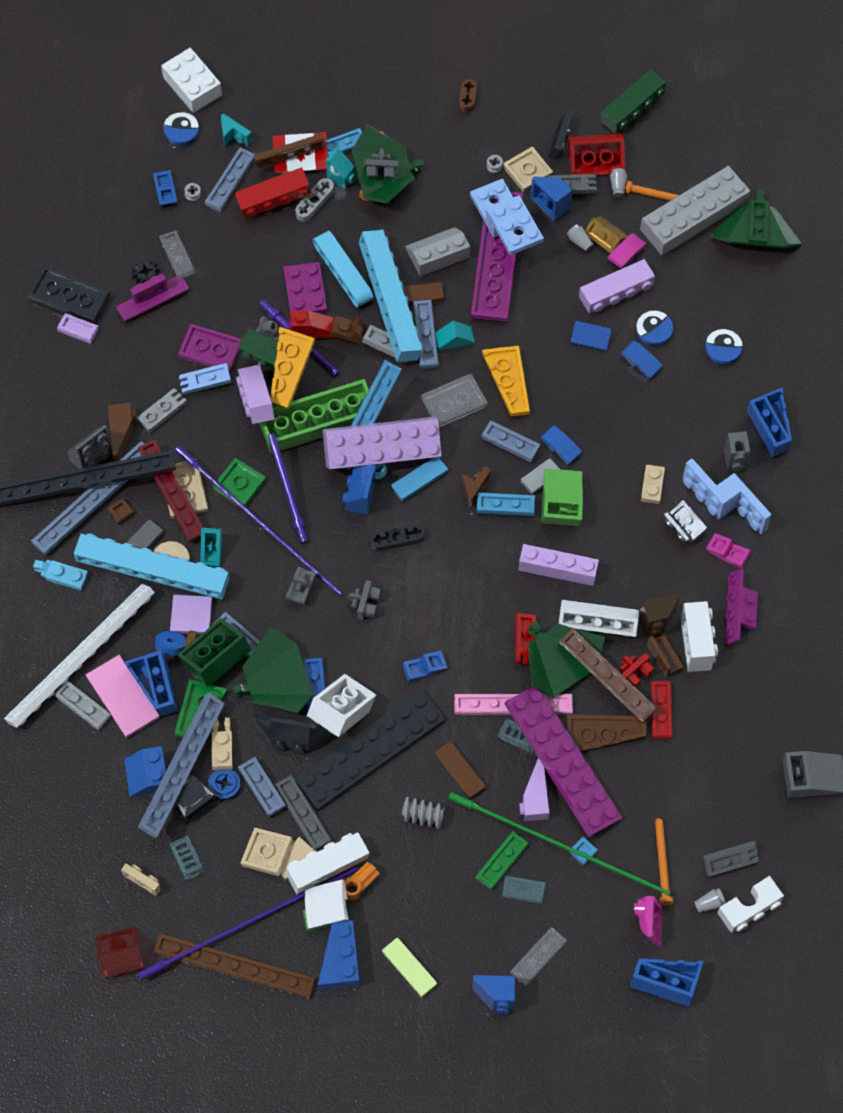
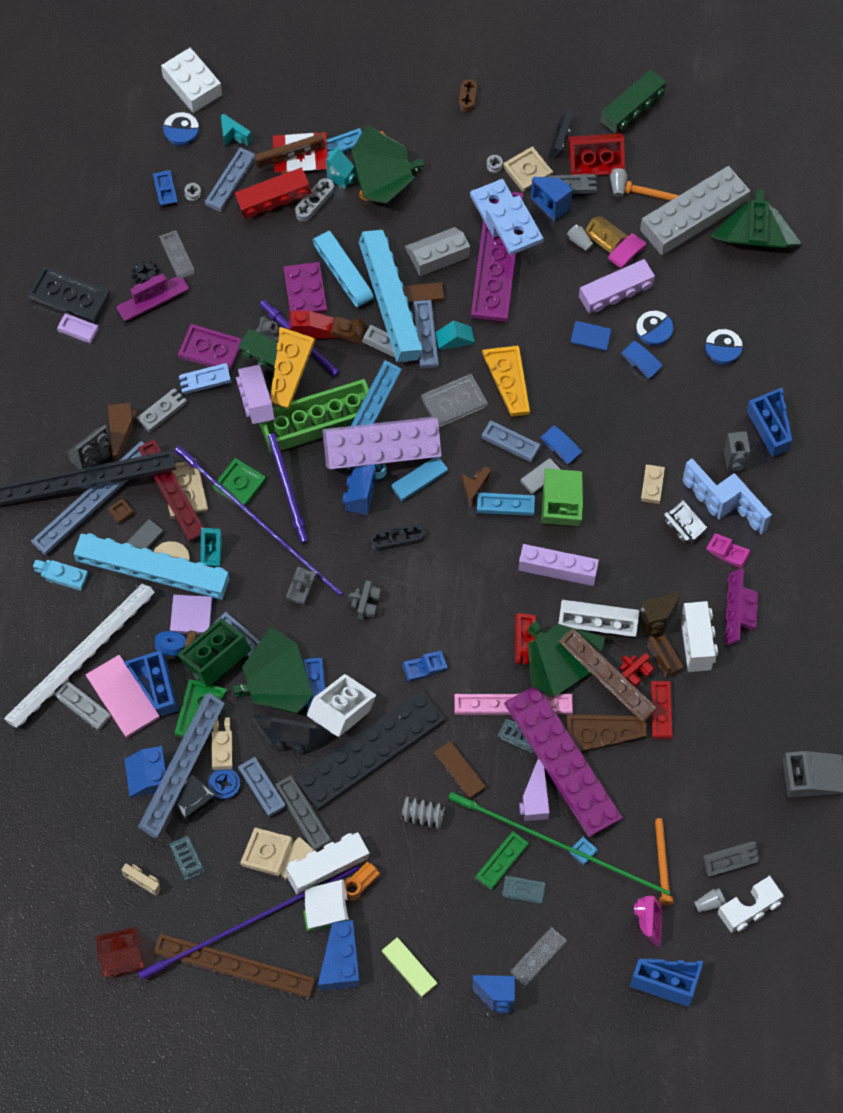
(373, 165): dark grey hips -> none

